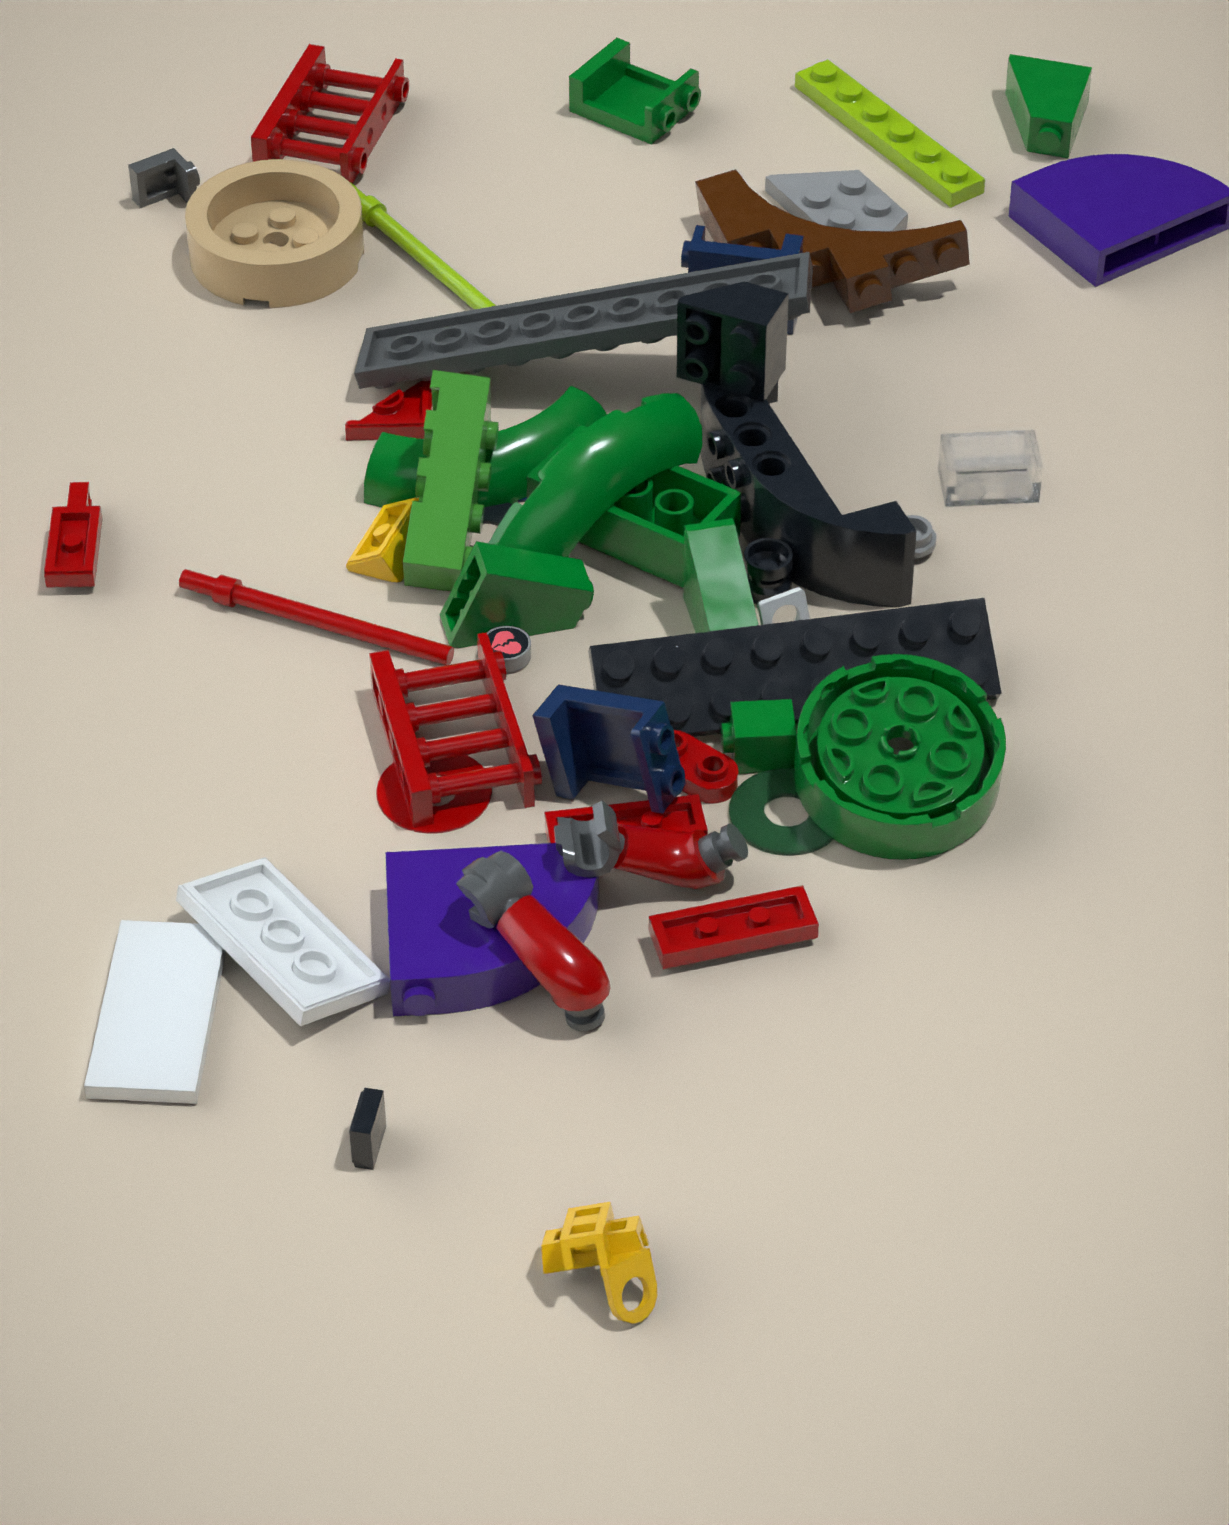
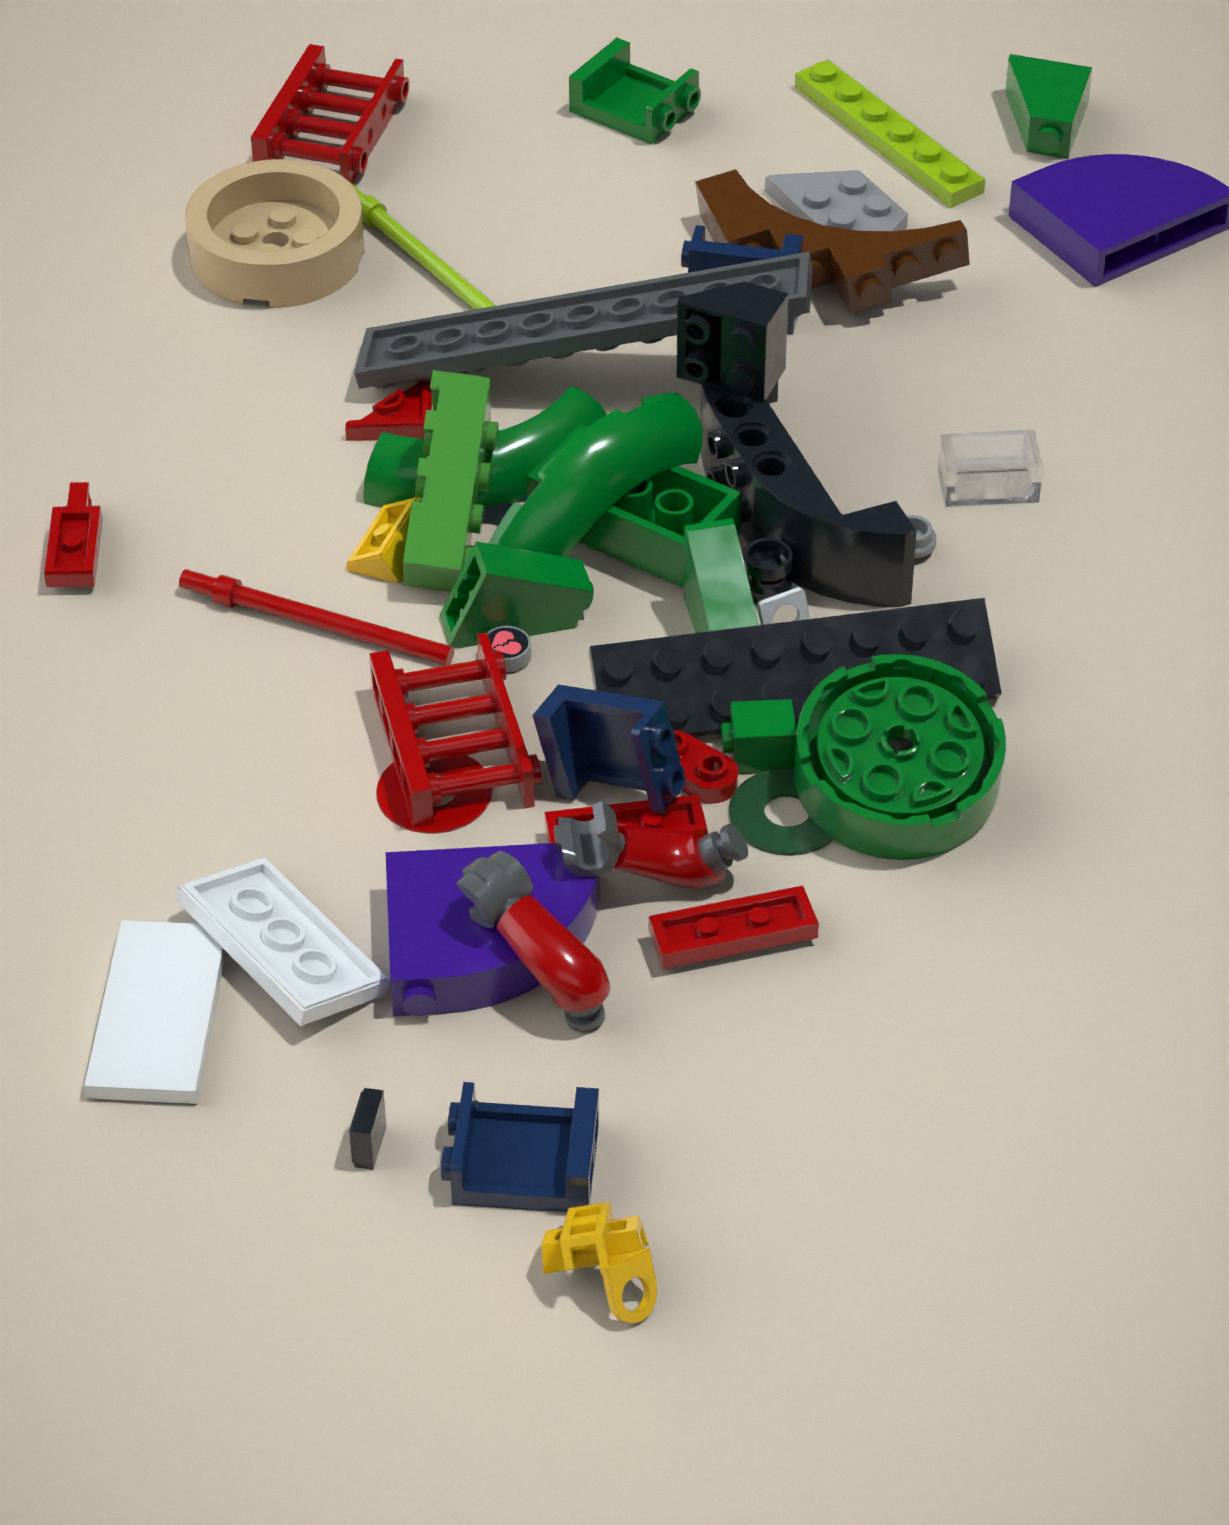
(162, 178): dark grey bracket -> none
(521, 1153): none -> dark blue panel

